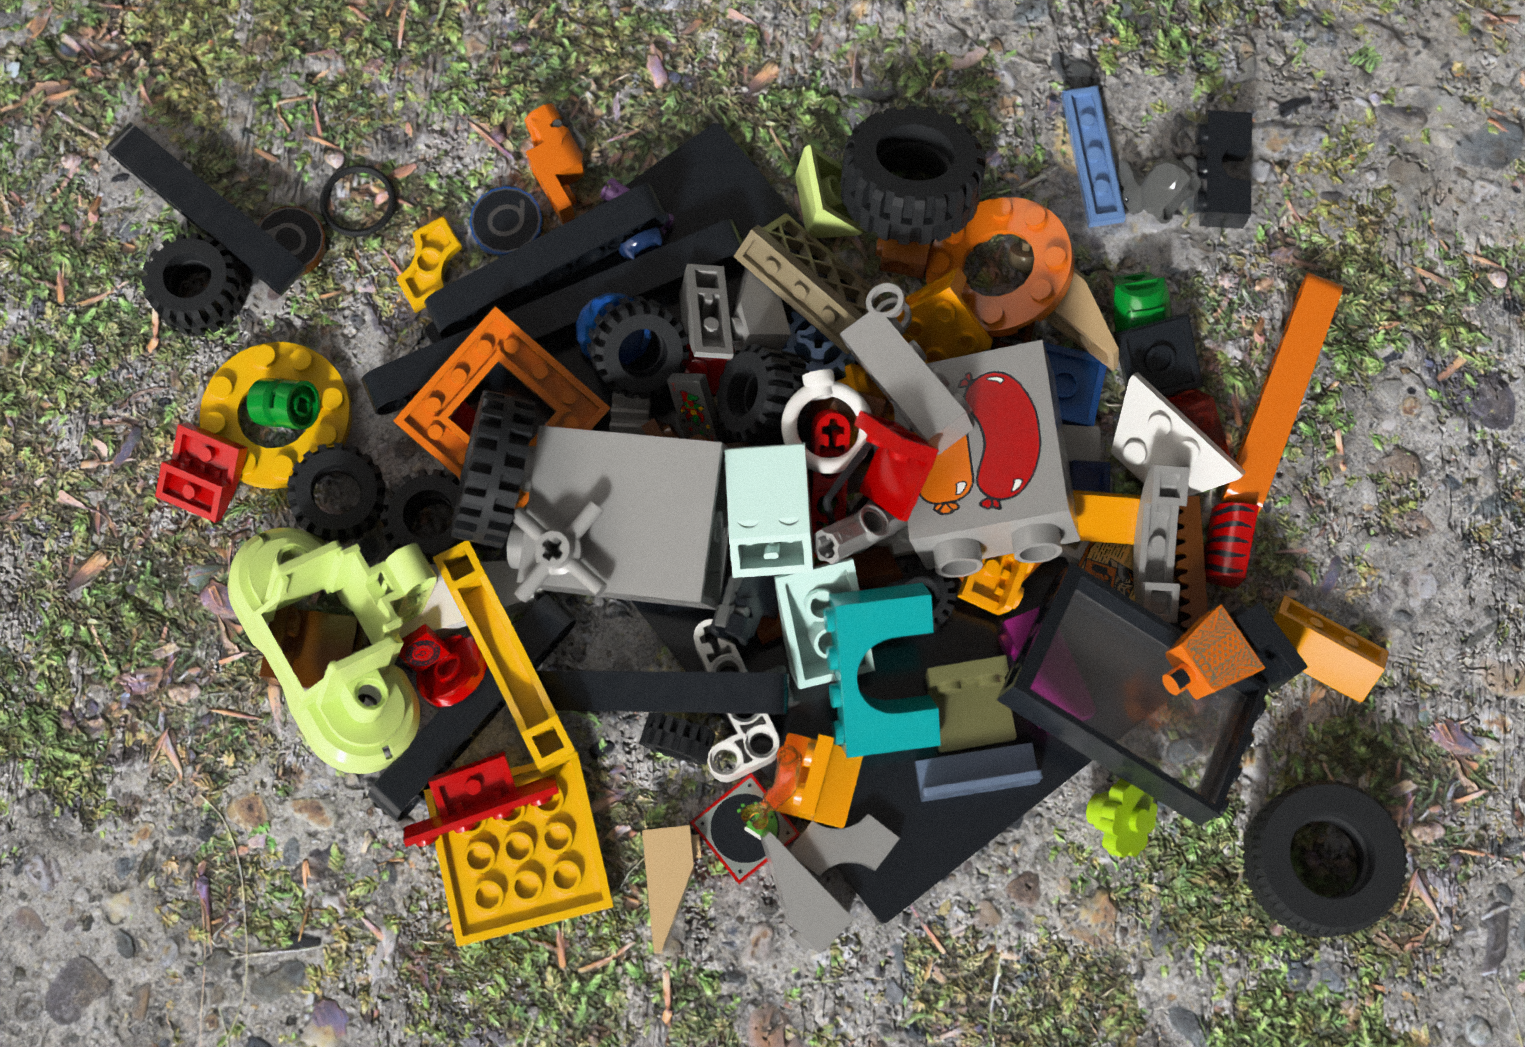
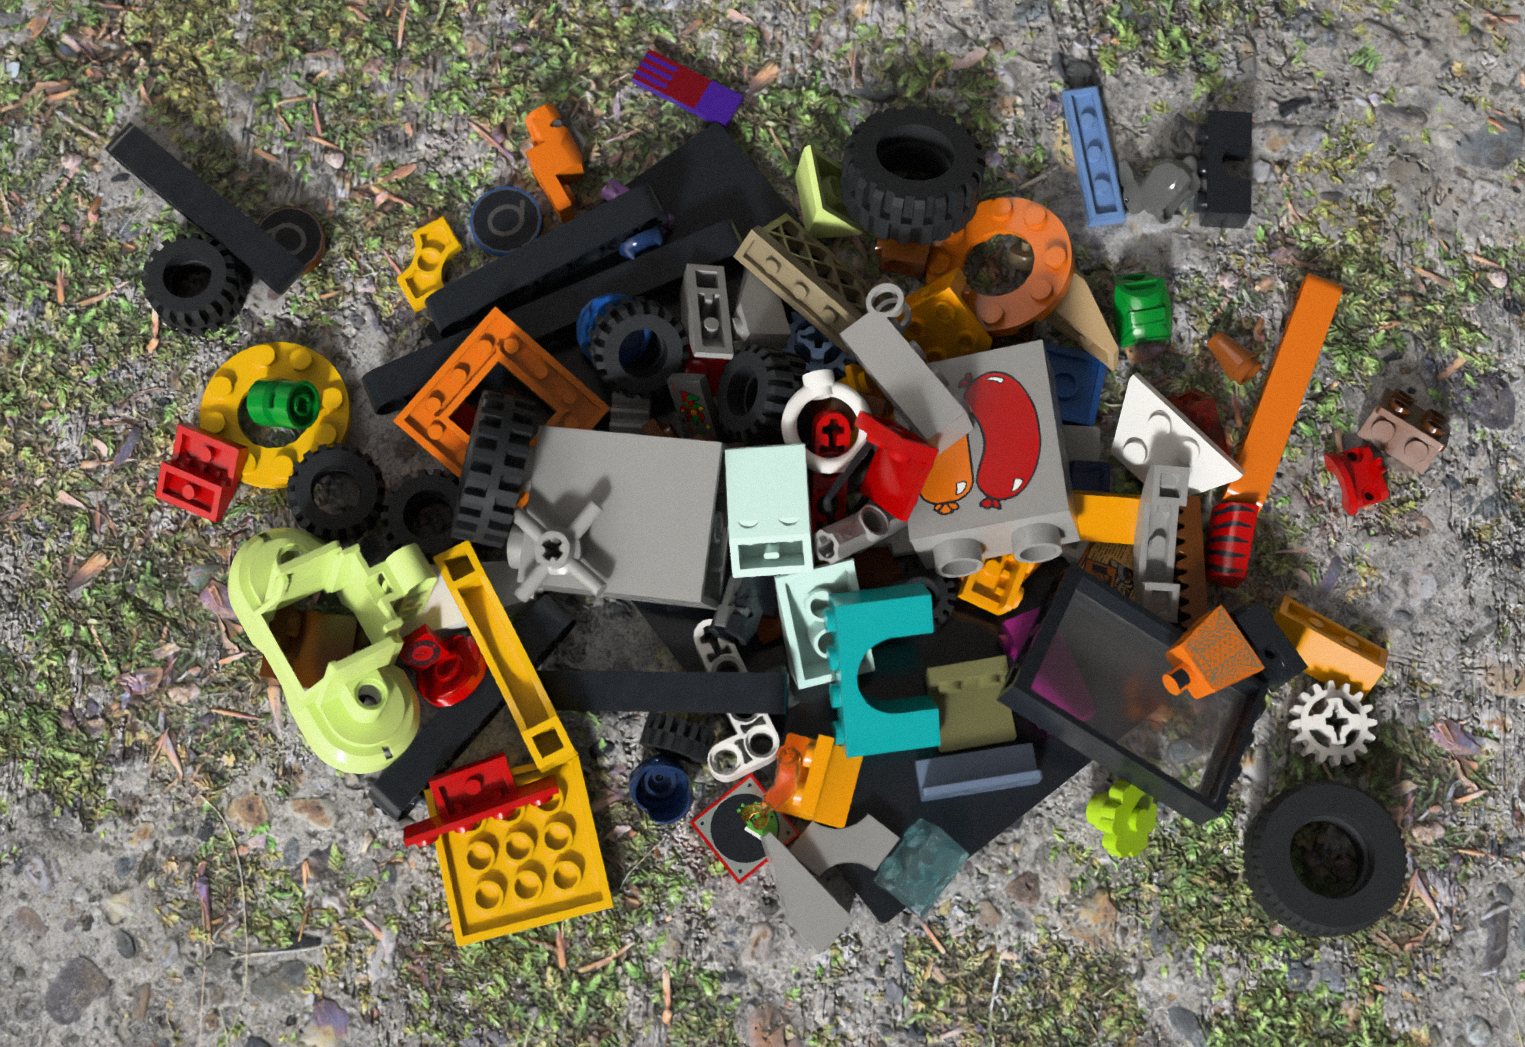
(358, 232): black tyre -> none
(664, 798): none -> dark blue helmet
(669, 871): tan slope -> none
(687, 89): none -> tile
(921, 867): none -> clear light blue bracket
(1161, 354): black plate -> none
(1235, 359): none -> dark orange cone
(1332, 707): none -> white gear
(1358, 477): none -> red piece
(1406, 430): none -> bracket

